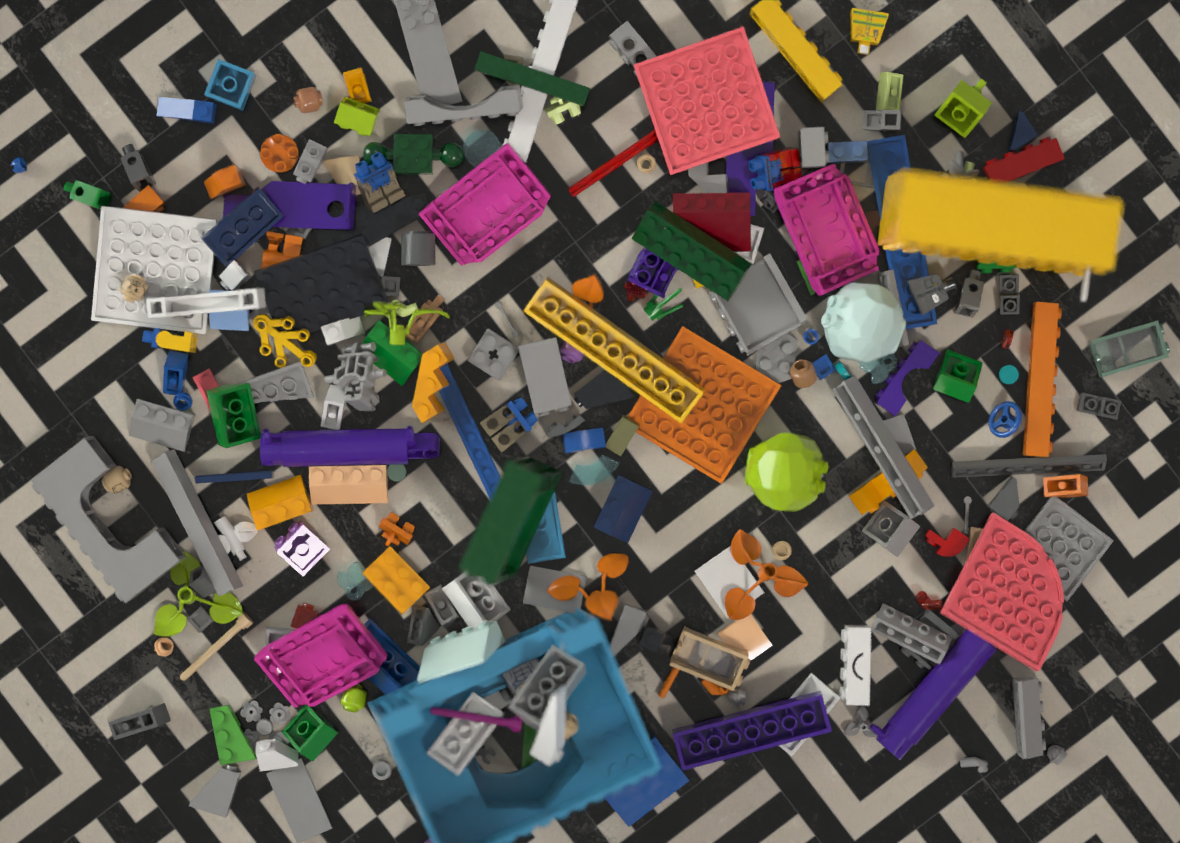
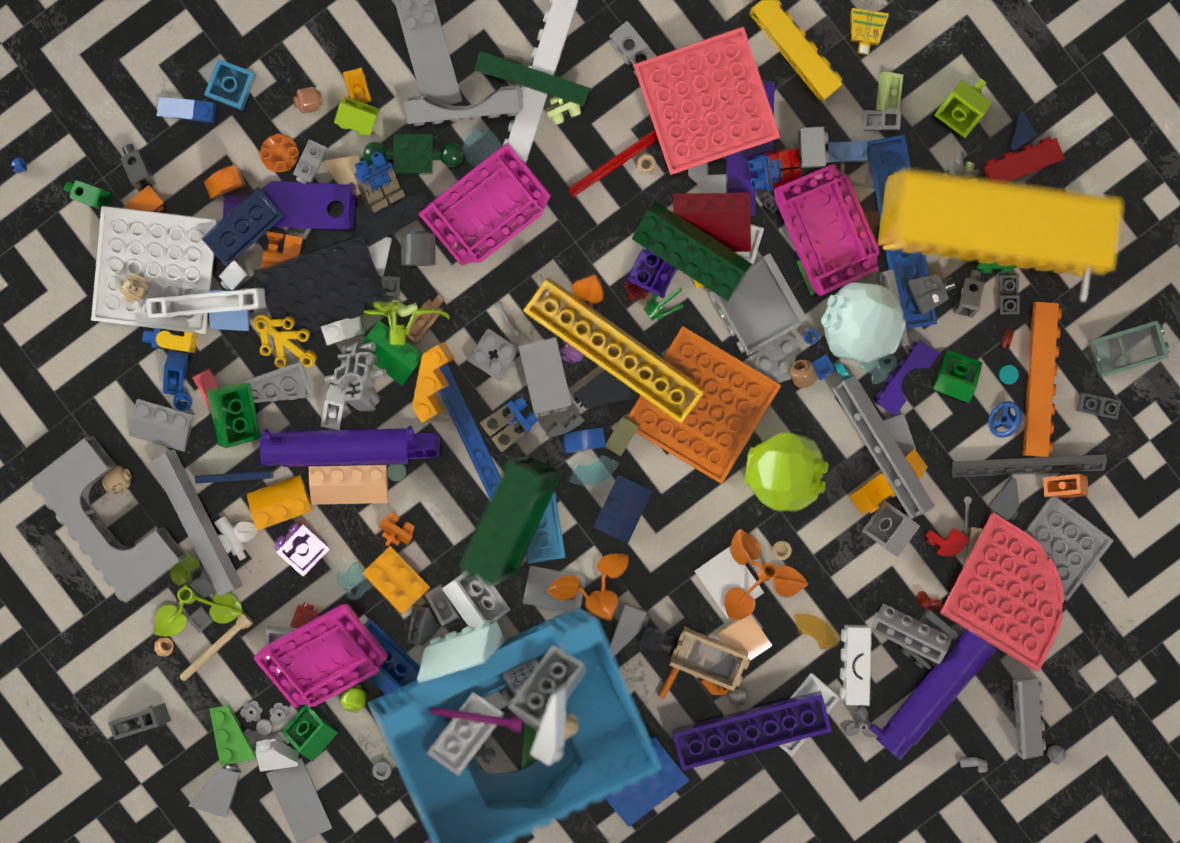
(817, 629): none -> clear yellow tile

